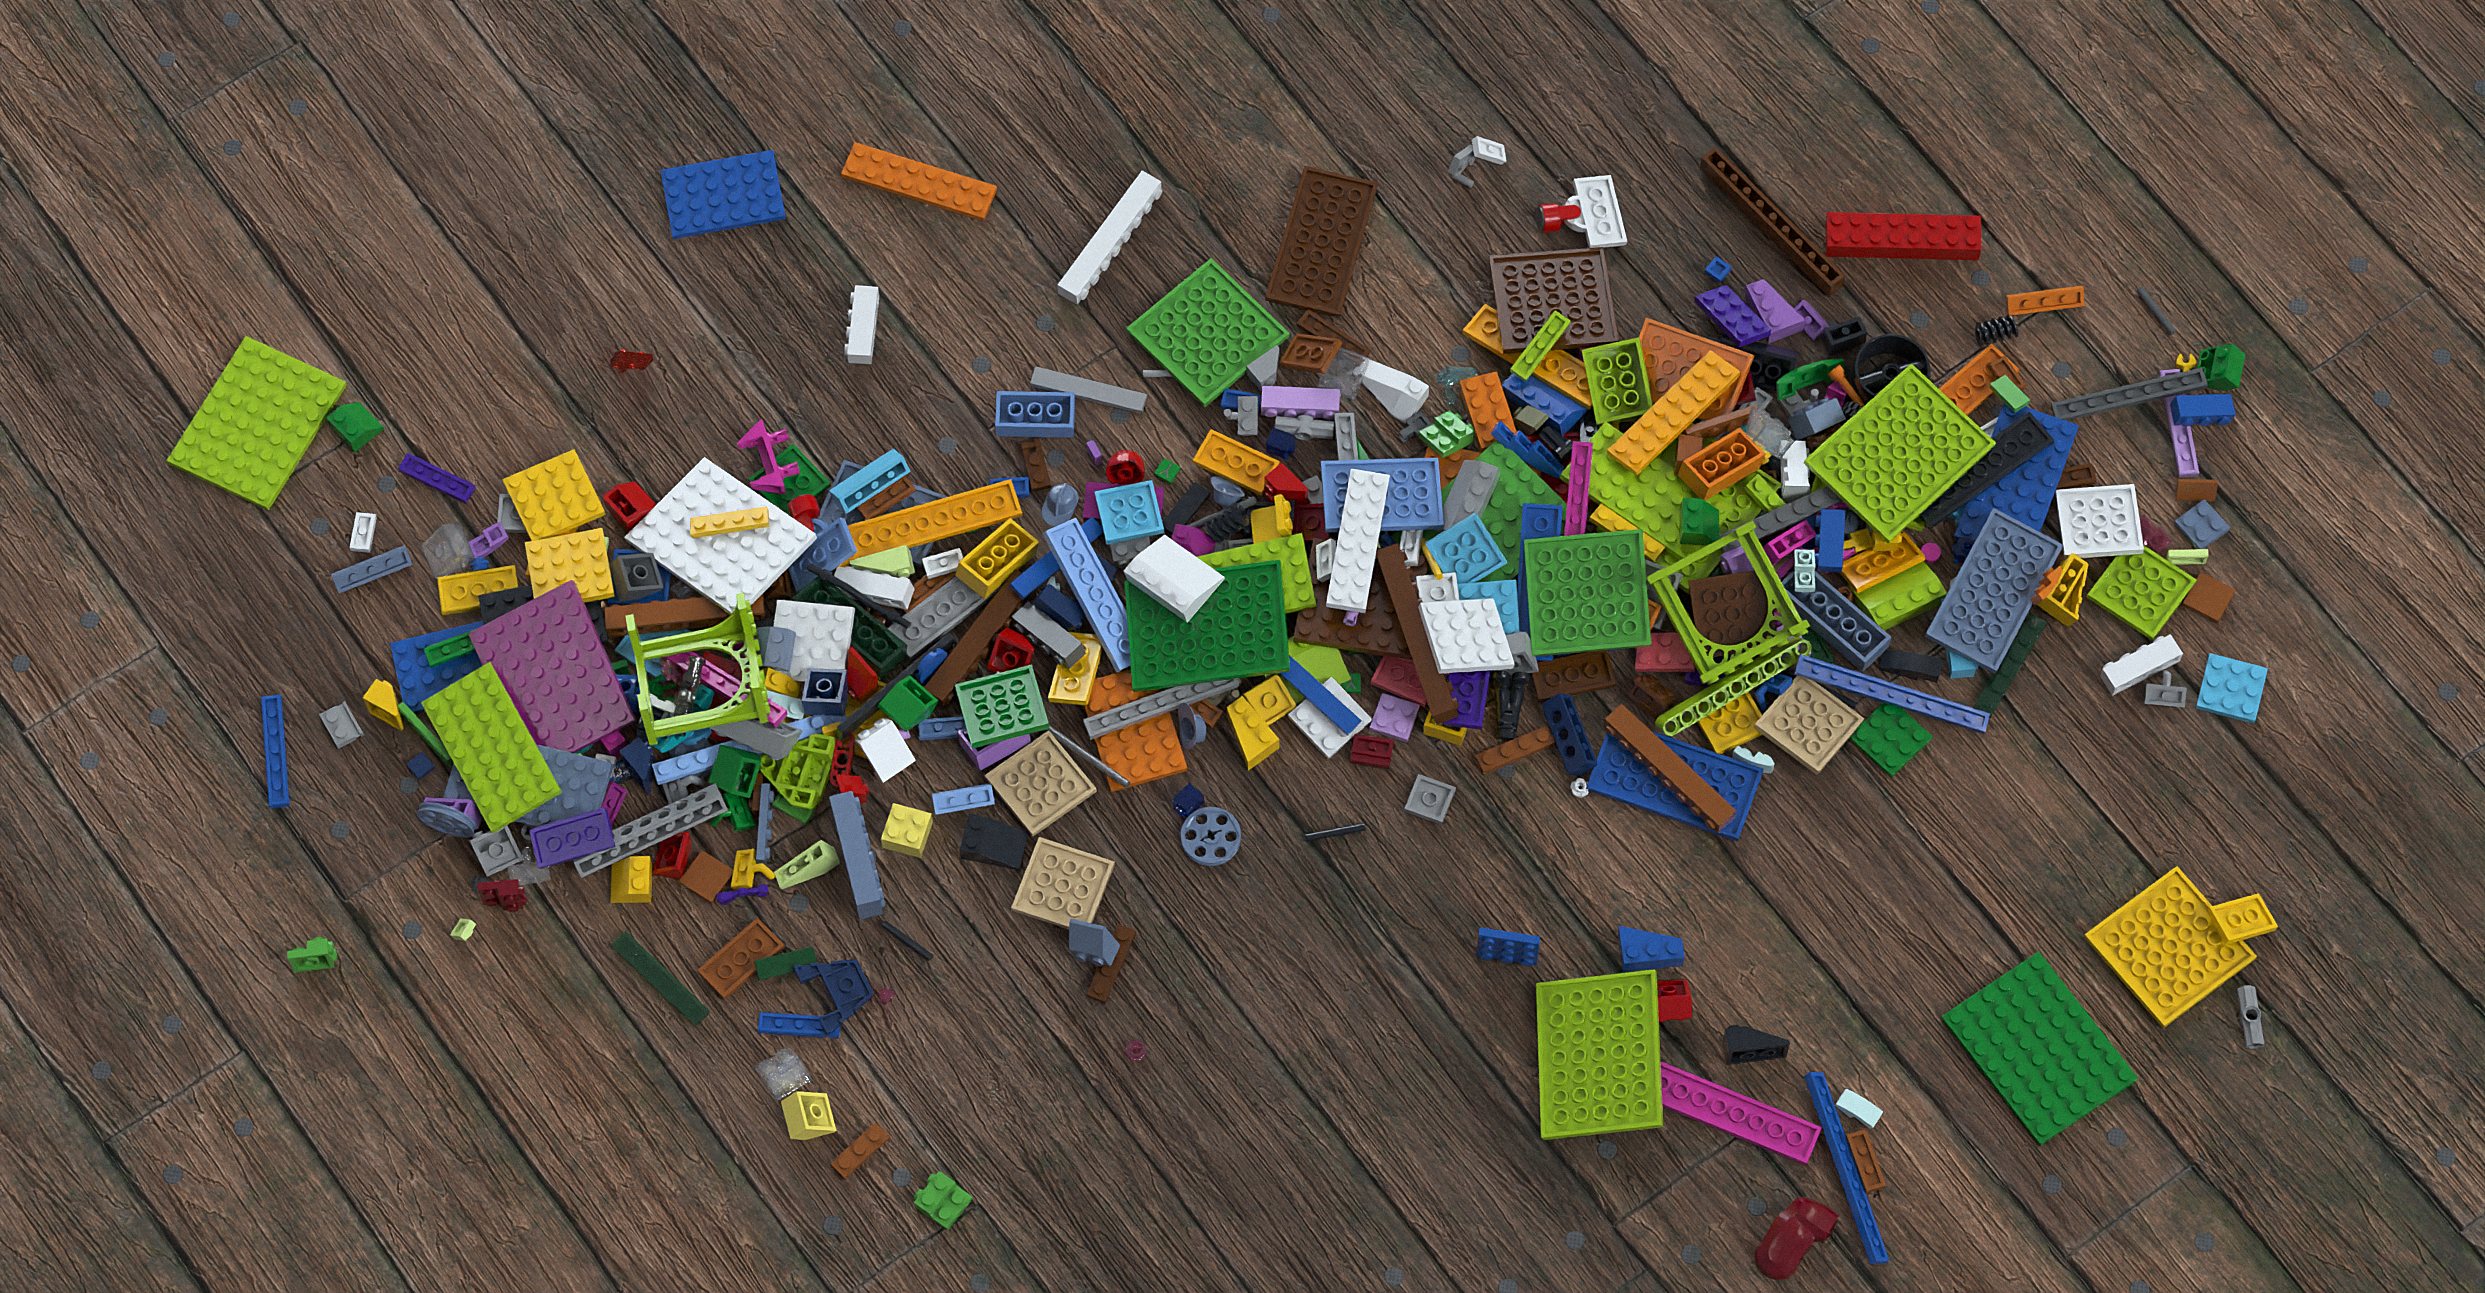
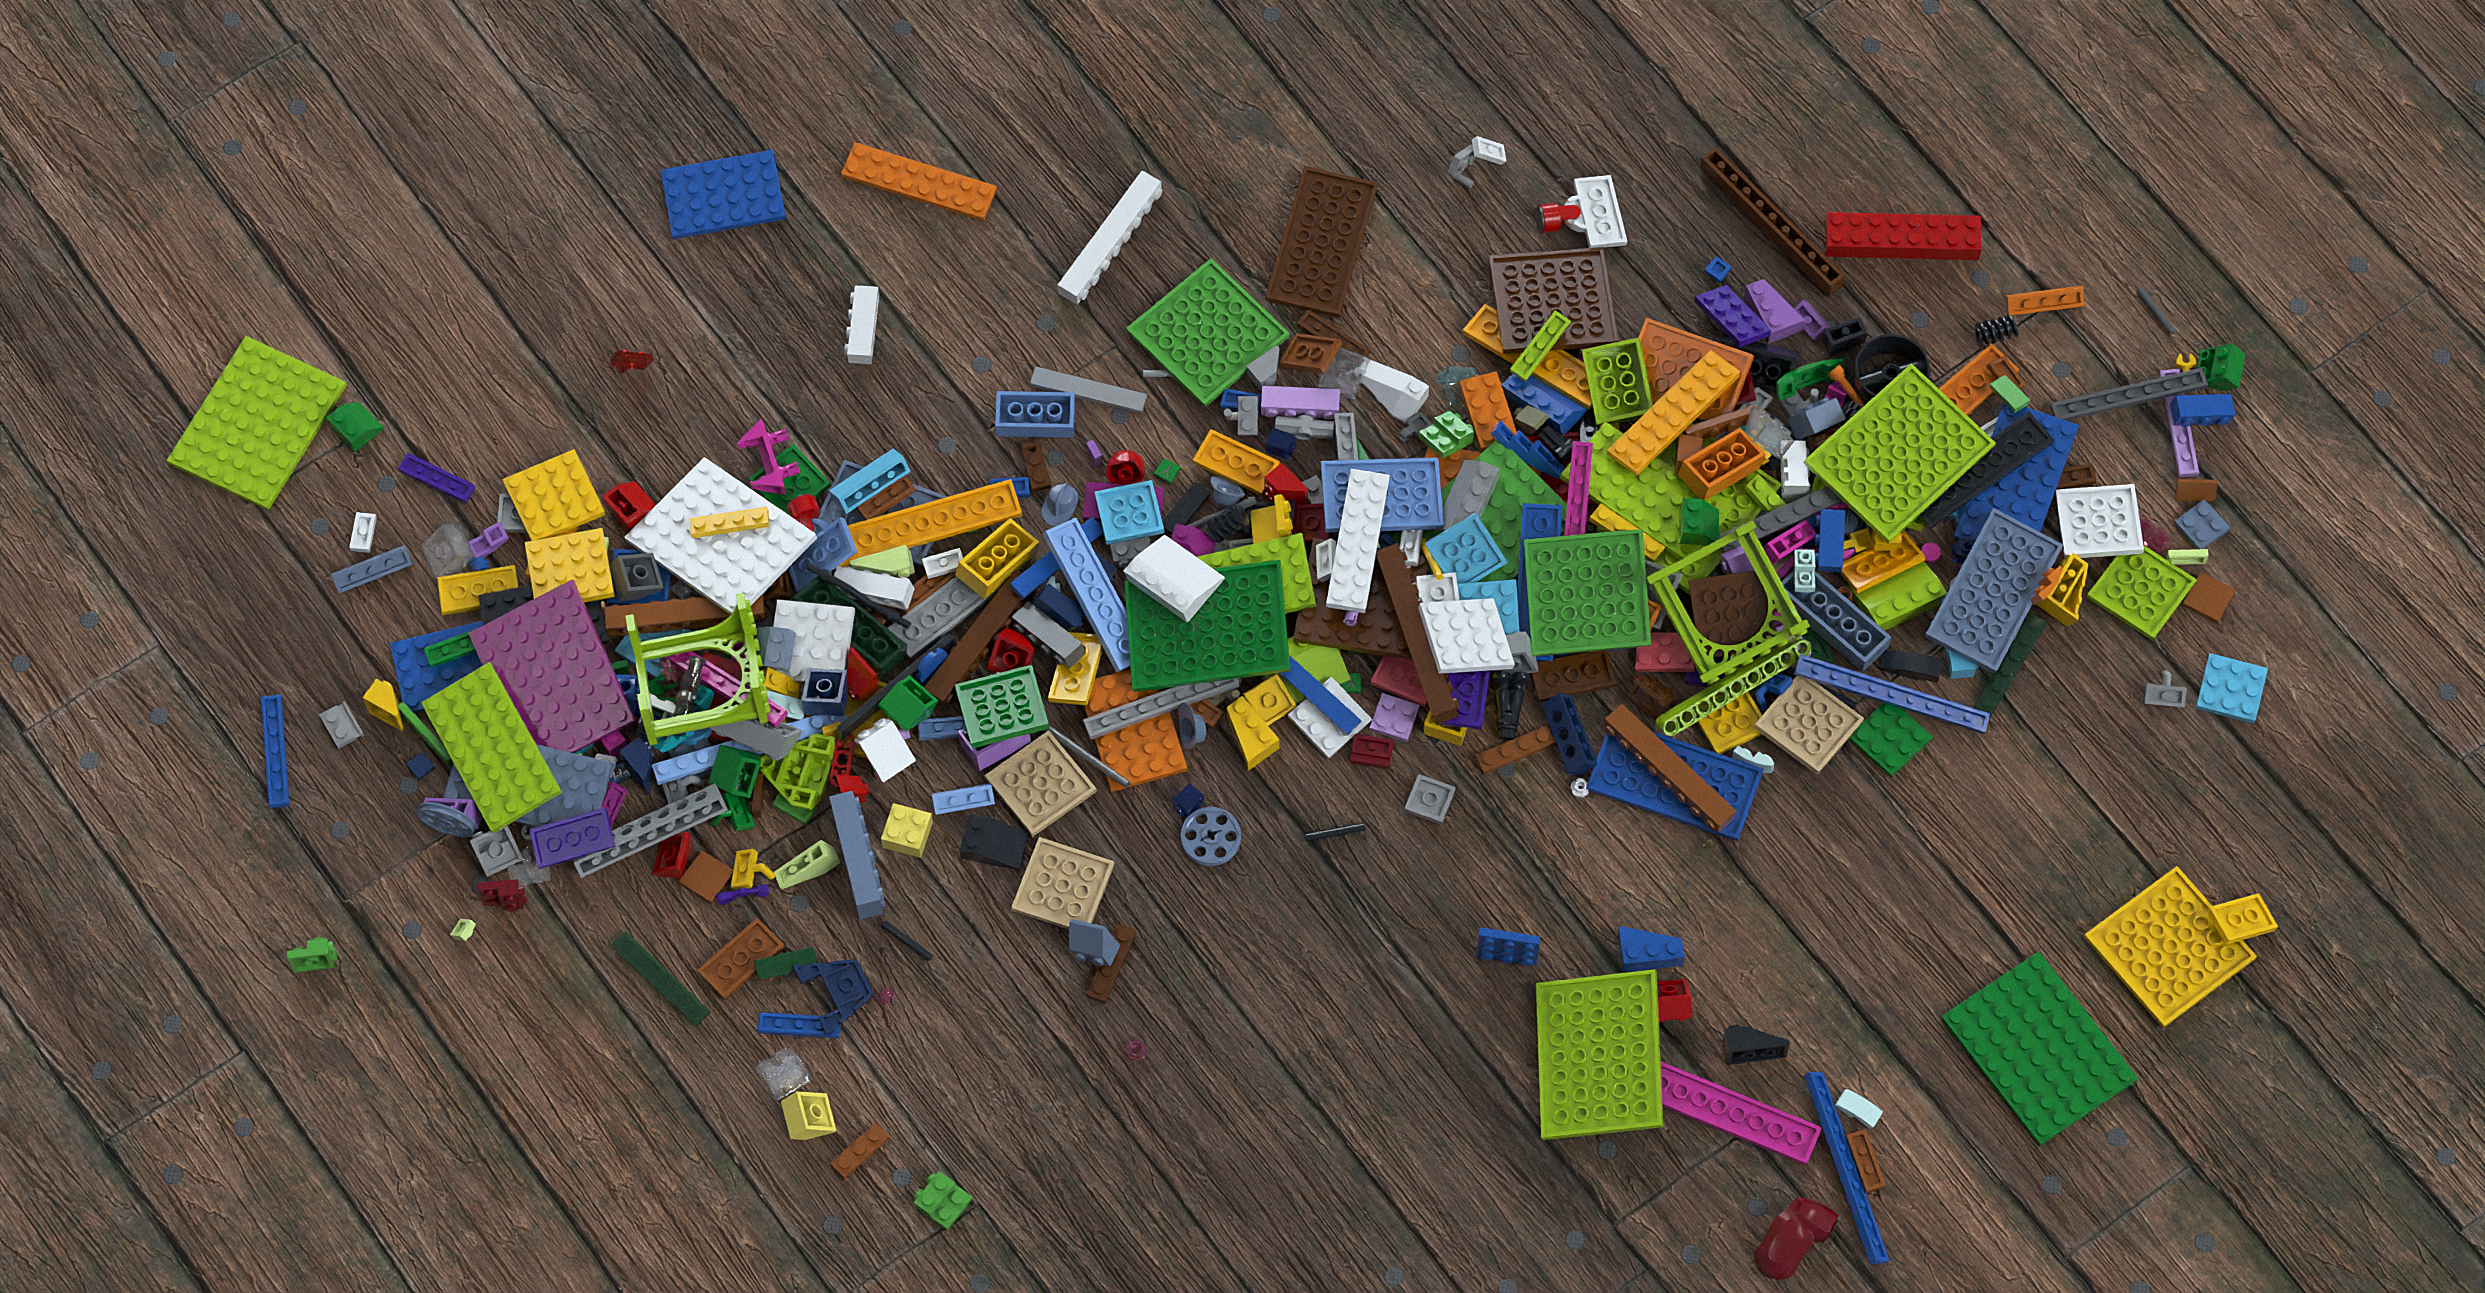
(631, 880): yellow slope -> none
(764, 831): sand blue plate -> none
(2141, 664): white brick -> none
(2251, 1028): light grey piece -> none

